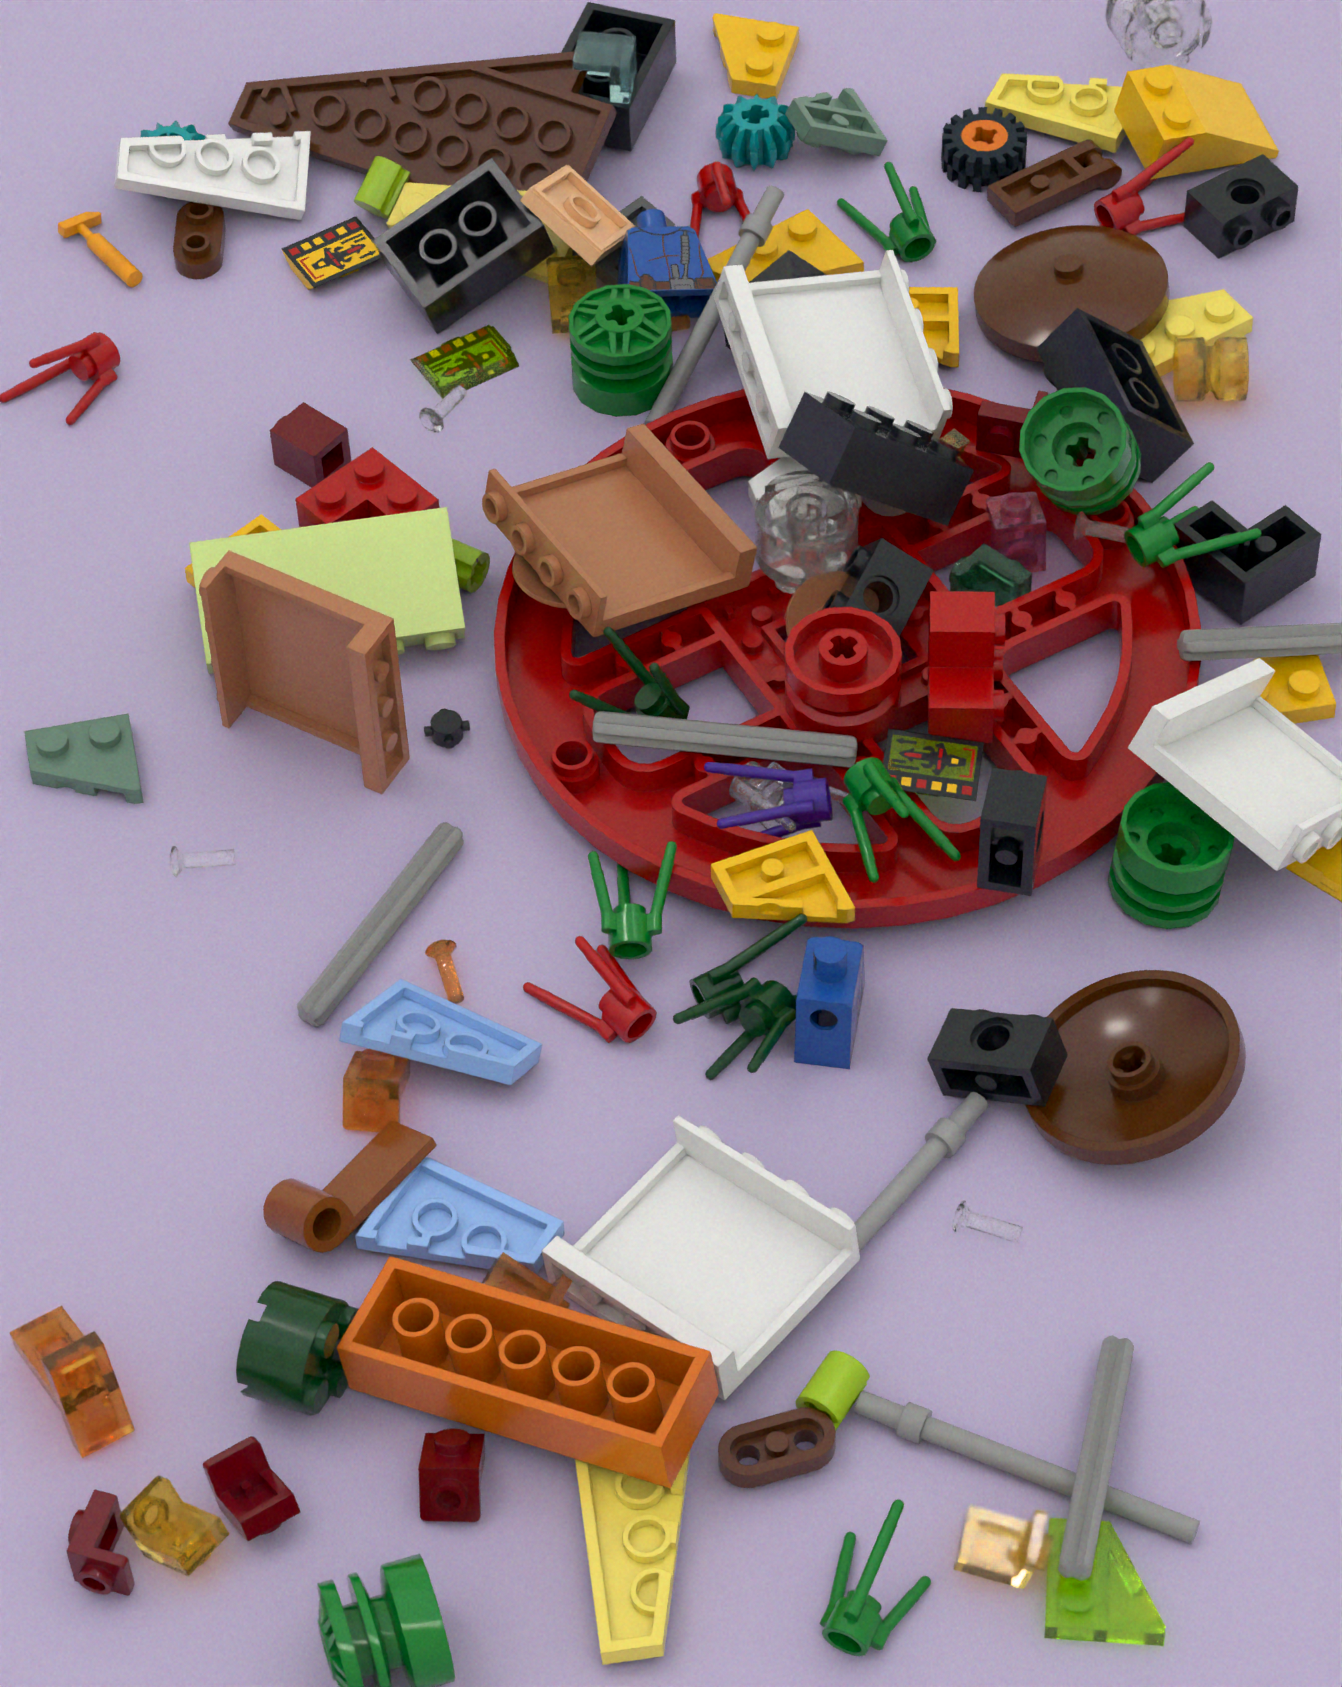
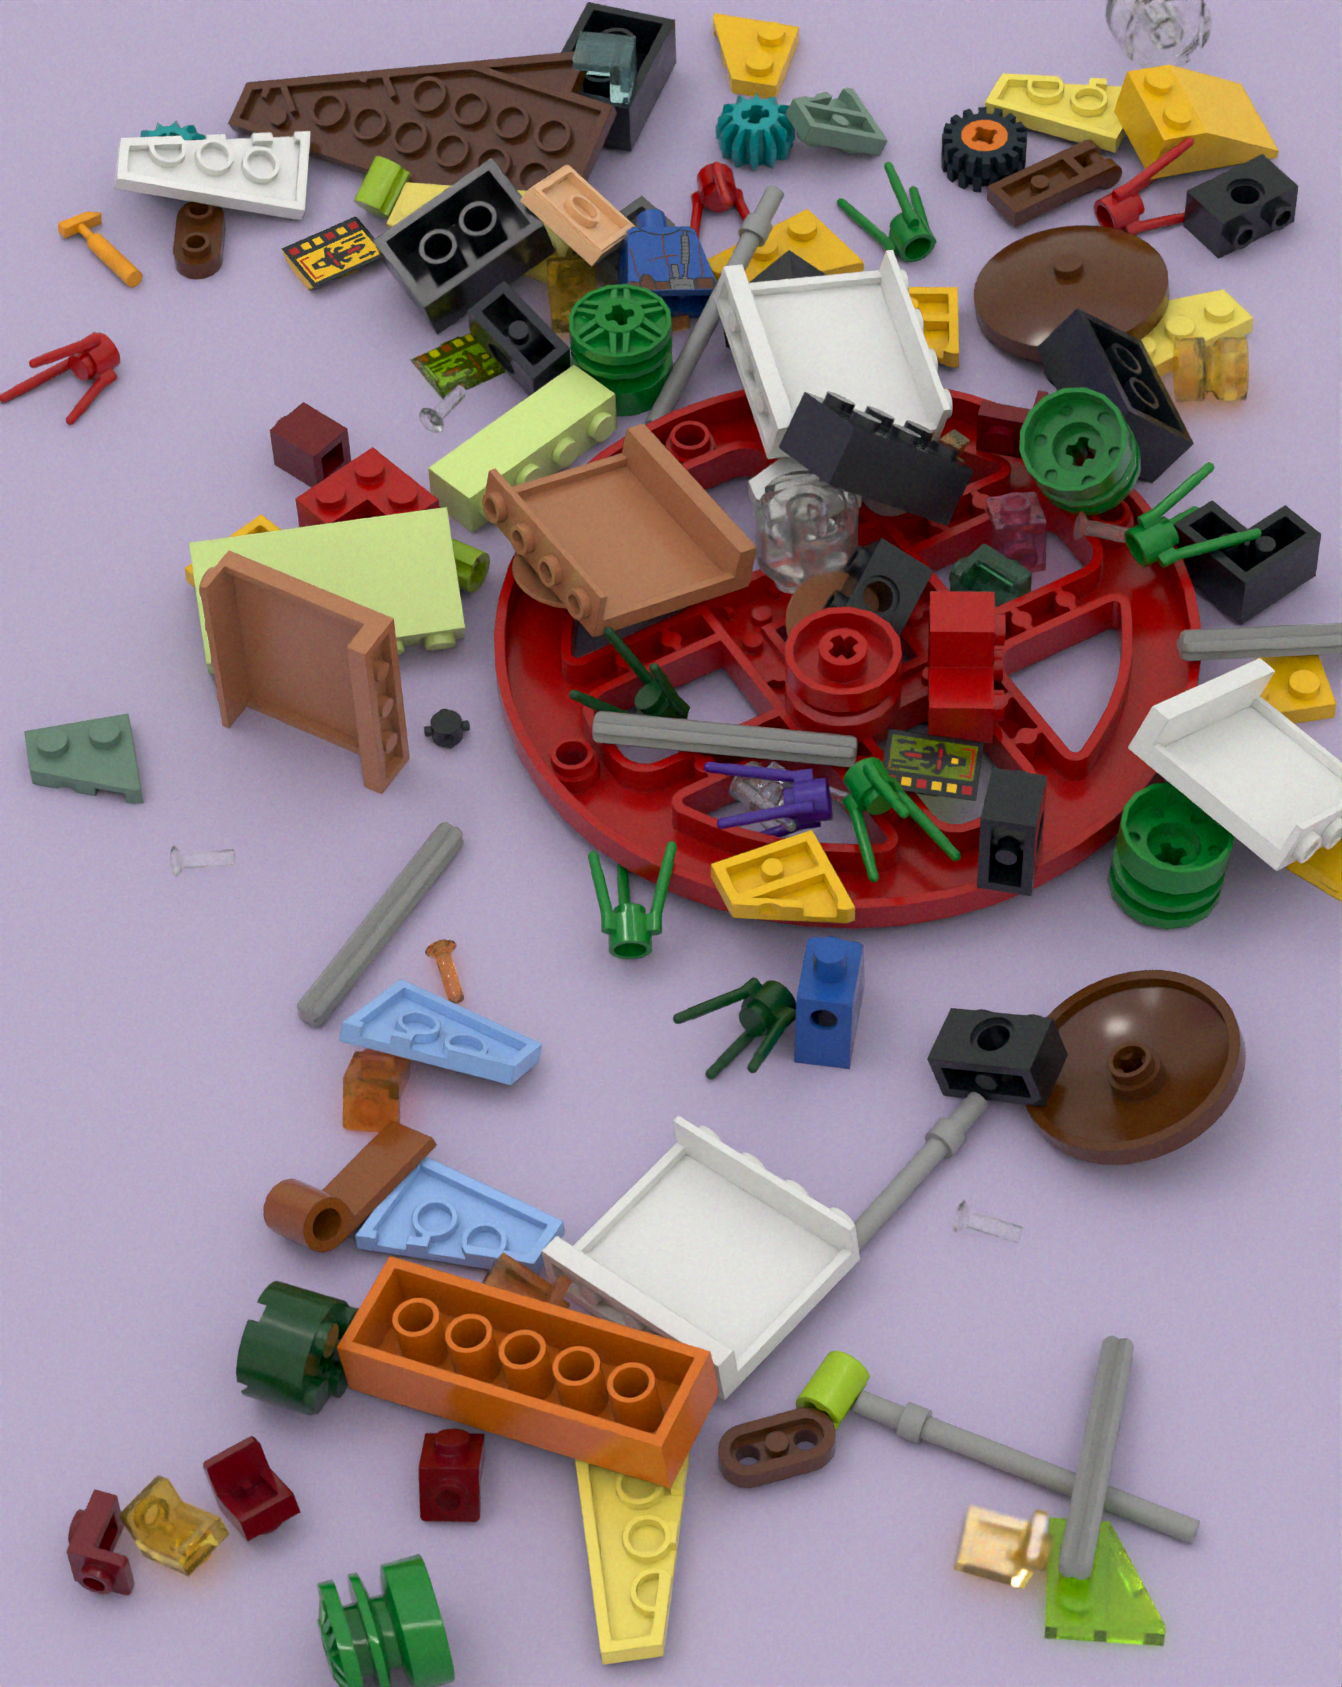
(76, 1378): clear orange bracket -> none
(518, 339): none -> black brick
(525, 443): none -> yellowish green brick
(622, 1006): red plant -> none
(726, 976): dark green plant -> none
(854, 1620): green plant -> none

